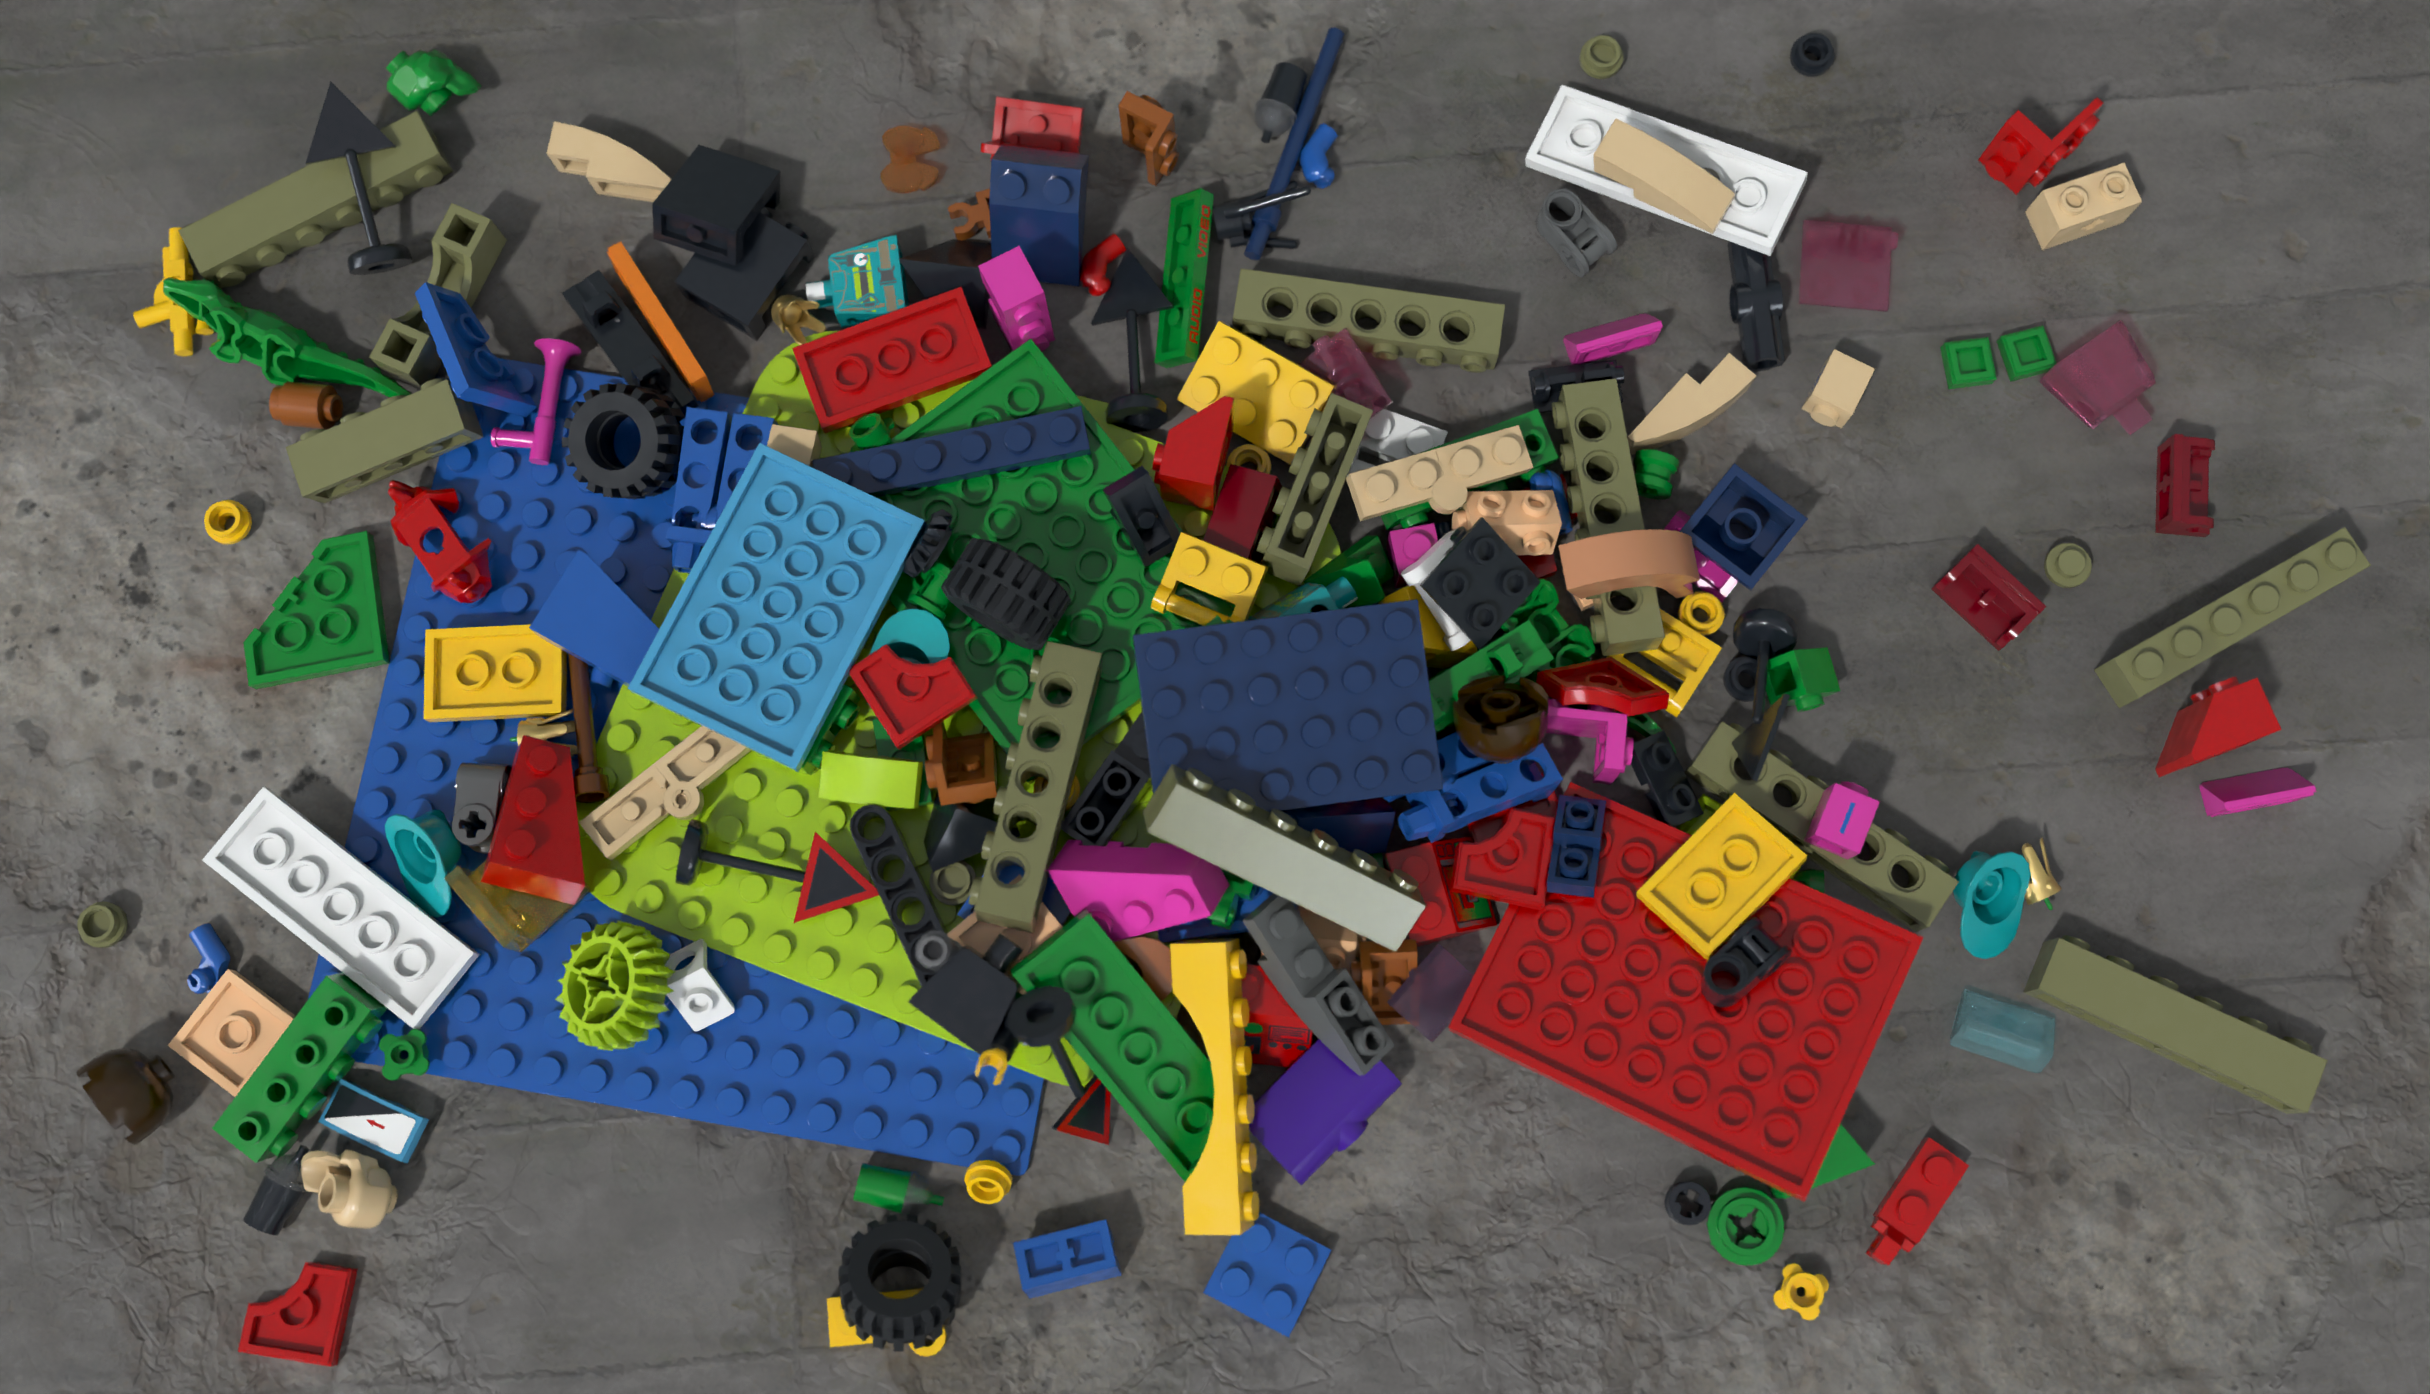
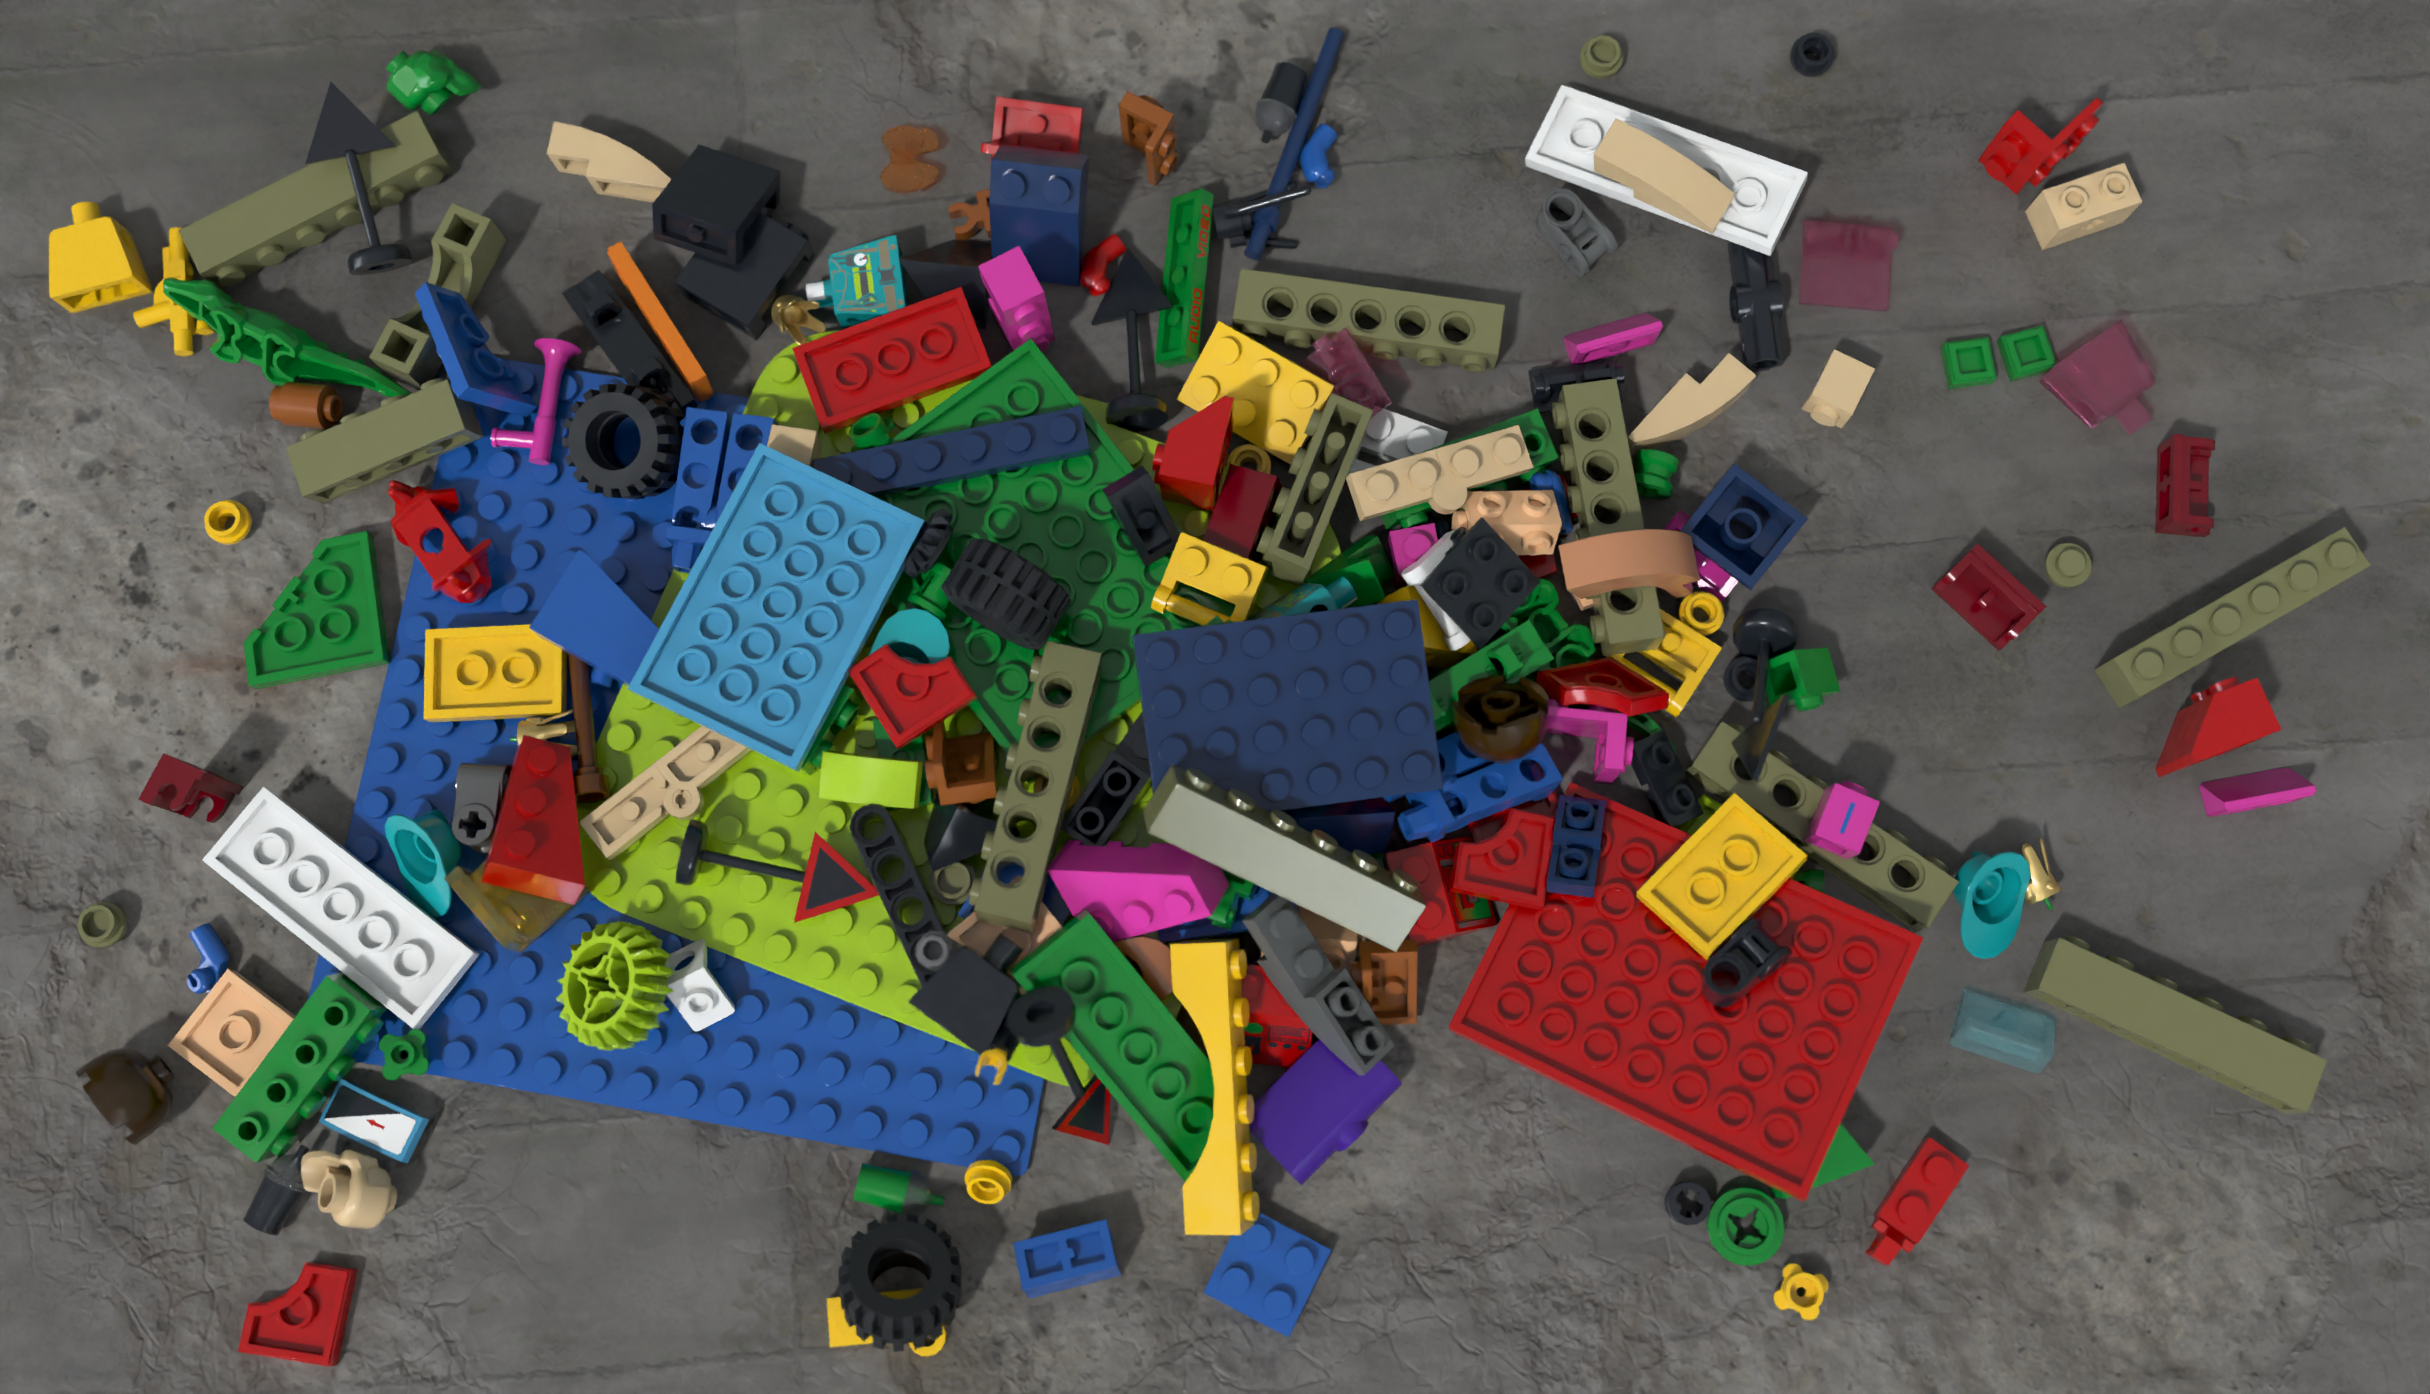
(94, 262): none -> yellow torso
(183, 786): none -> dark red hinge
(1432, 993): clear purple piece -> none

